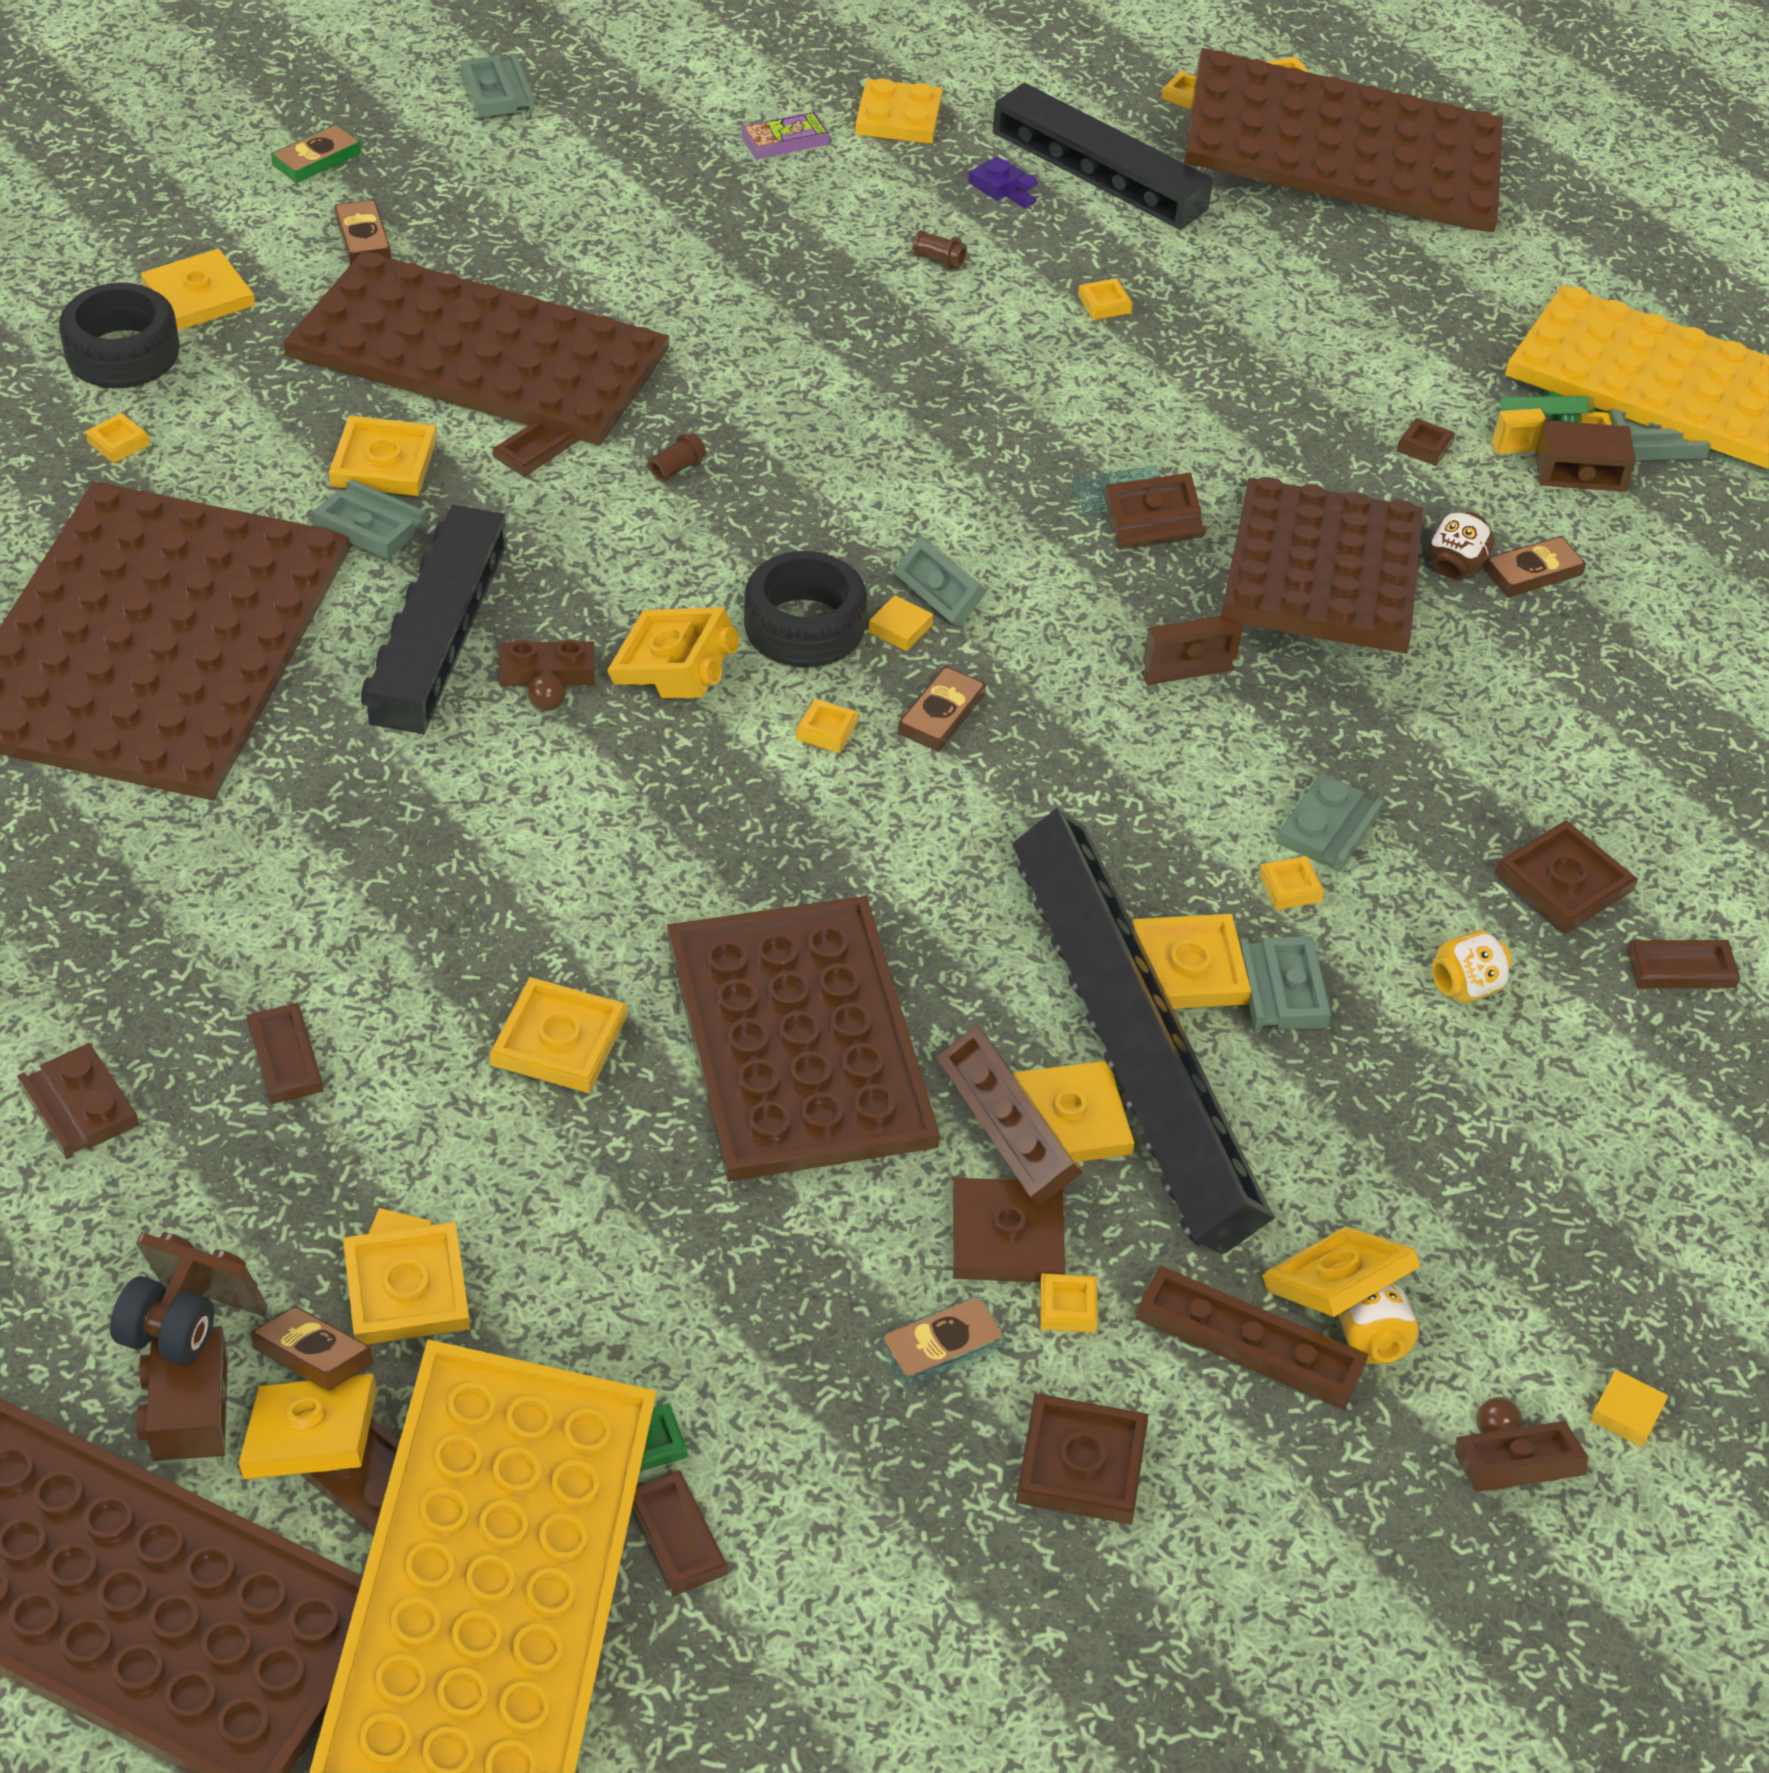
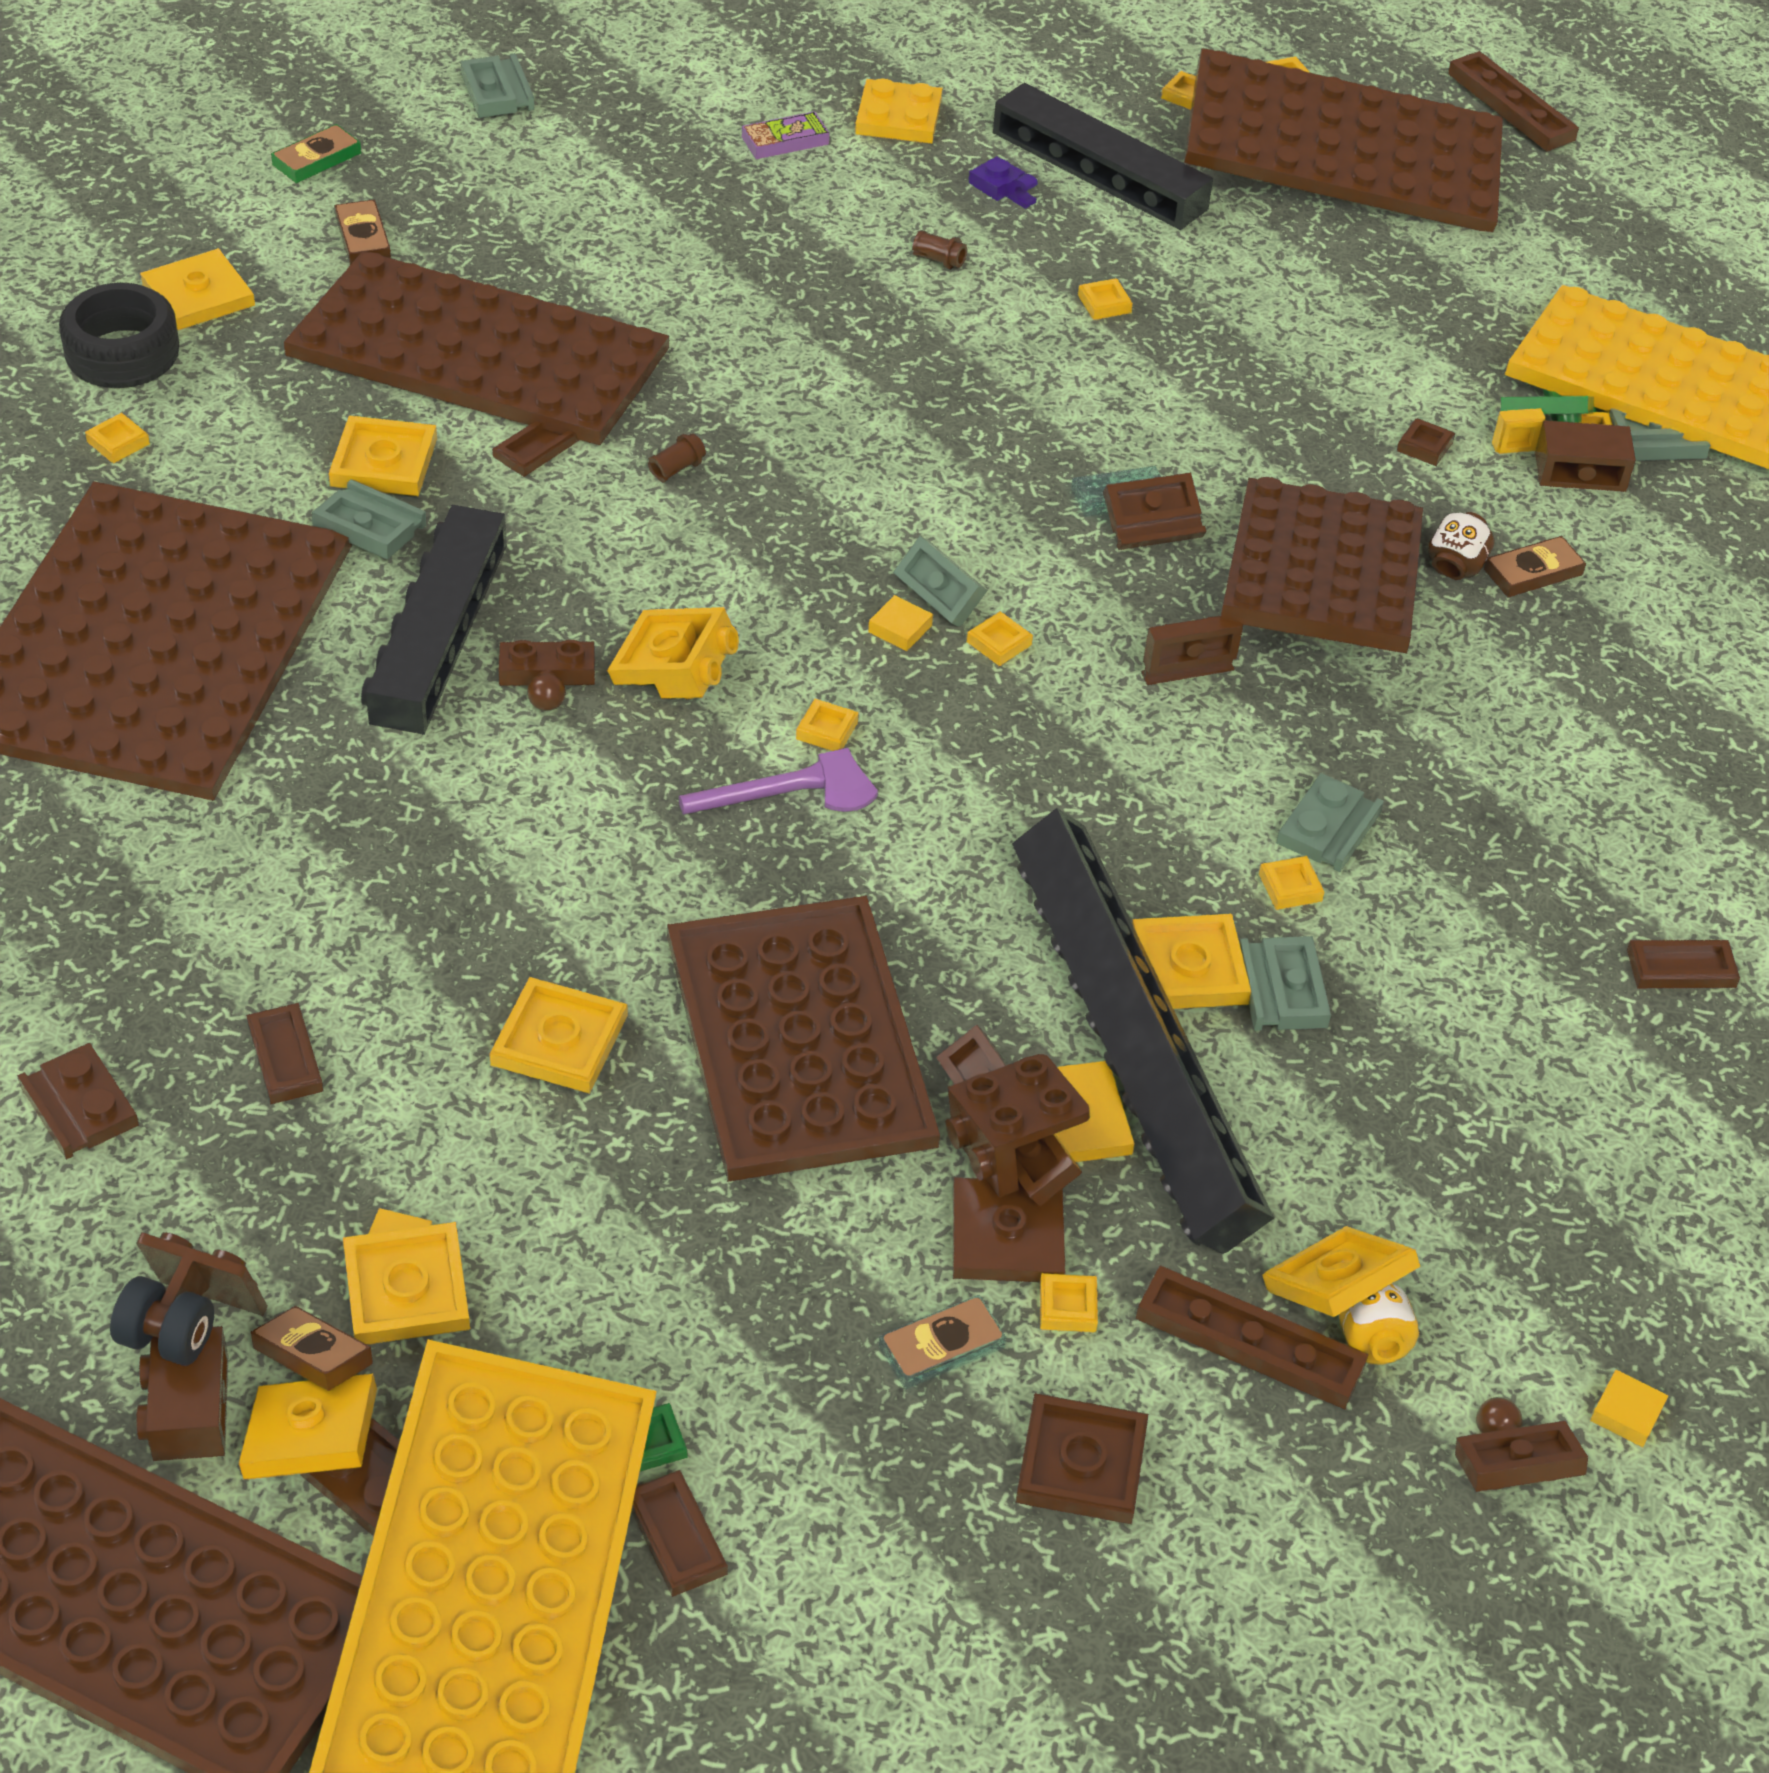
(805, 639): black tyre -> none
(835, 771): none -> medium lavender piece
(941, 708): tile -> none
(999, 638): none -> yellow tile
(1008, 1110): none -> reddish brown bracket
(1471, 966): head -> none
(1513, 101): none -> reddish brown plate
(1566, 876): reddish brown plate -> none

